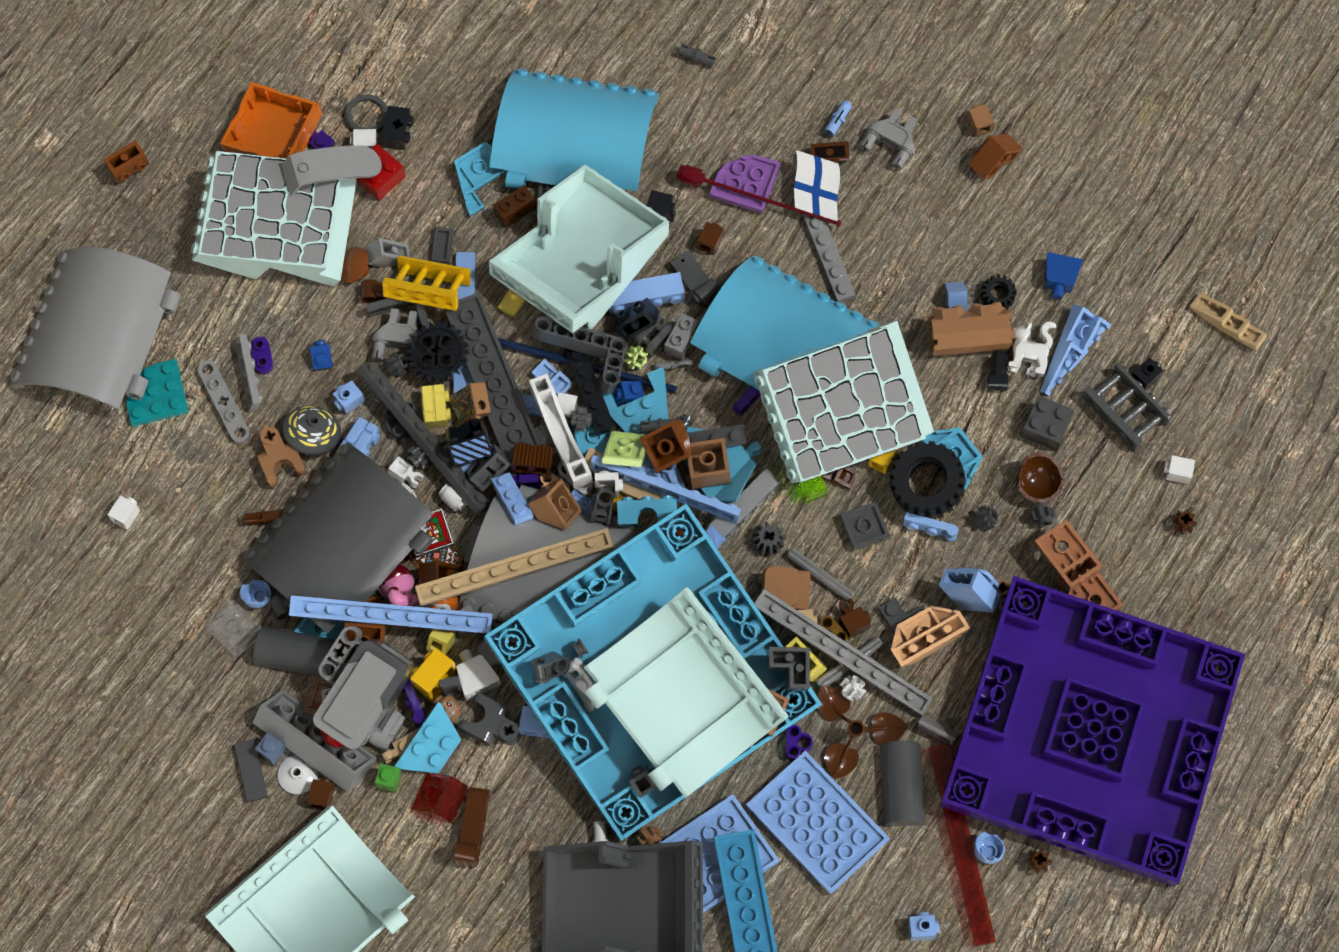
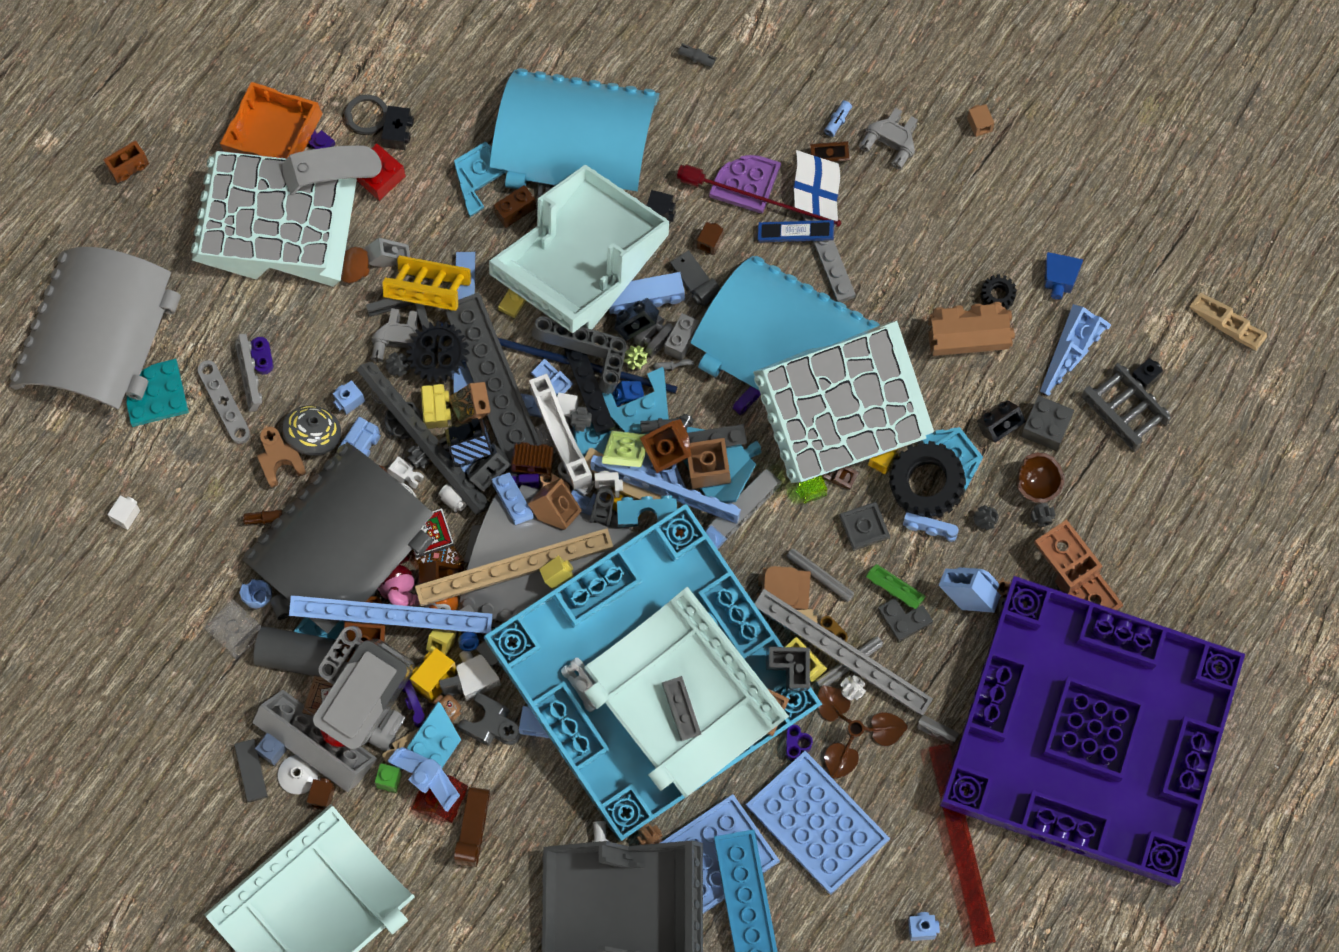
(321, 354): blue bracket -> none
(364, 137): white brick -> none
(371, 291): reddish brown piece -> none
(426, 775): none -> light blue plate
(442, 245): dark grey tile -> none
(468, 641): none -> blue tile
(549, 667): dark grey piece -> none
(556, 572): none -> light yellow brick
(579, 648): dark grey bush -> none
(641, 781): dark grey brick -> none
(681, 708): none -> dark grey plate
(769, 532): dark grey gear -> none
(796, 231): none -> tile
(854, 620): reddish brown brick -> none
(896, 586): none -> bright green plate
(902, 784): dark grey brick -> none
(926, 634): light nougat wedge -> none
(956, 295): light blue slope -> none
(988, 848): light blue hair -> none
(995, 153): dark orange brick -> none
(998, 372): black piece -> none
(1001, 421): none -> black brick
(1031, 352): white animal -> none
(1034, 864): reddish brown gear -> none
(1179, 469): white brick -> none
(1180, 523): reddish brown gear -> none

